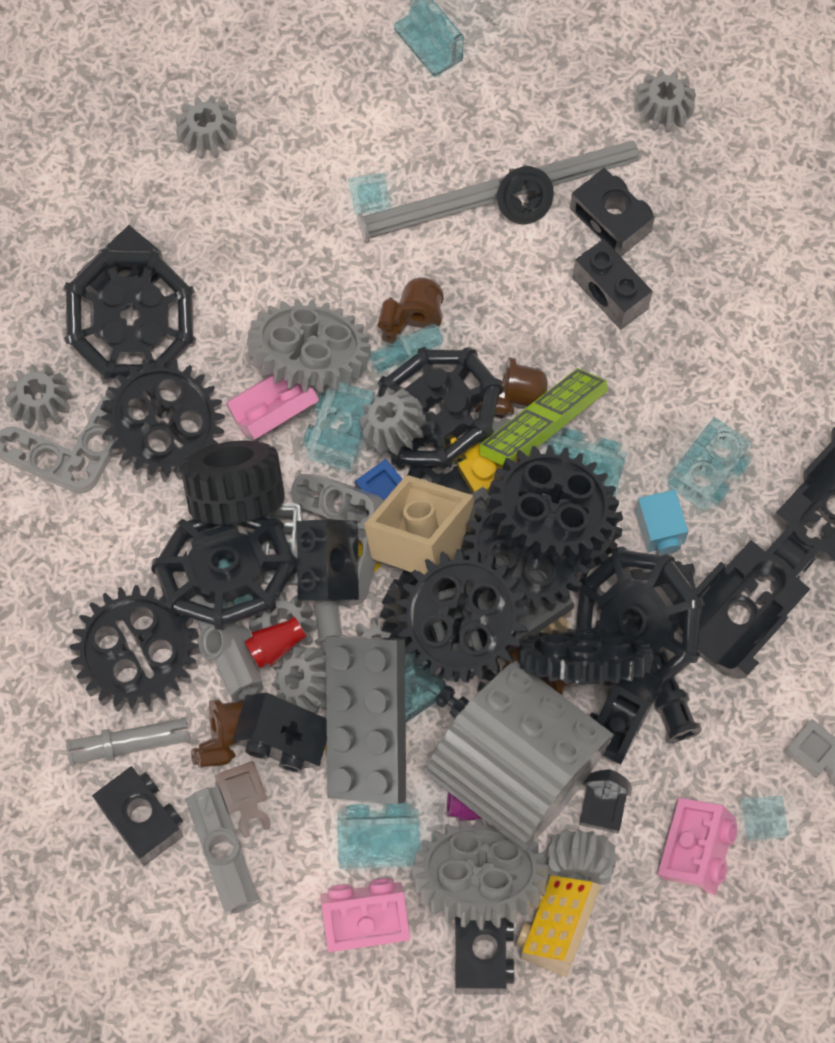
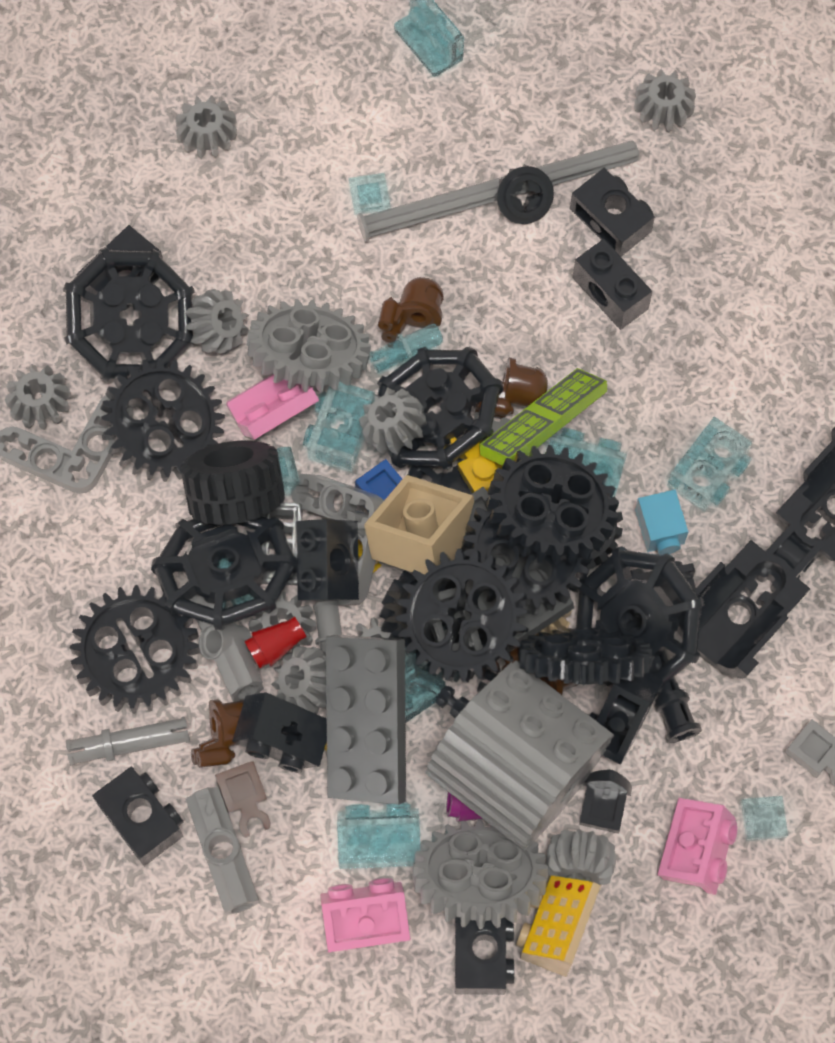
(217, 321): none -> light grey gear
(288, 469): none -> clear light blue tile

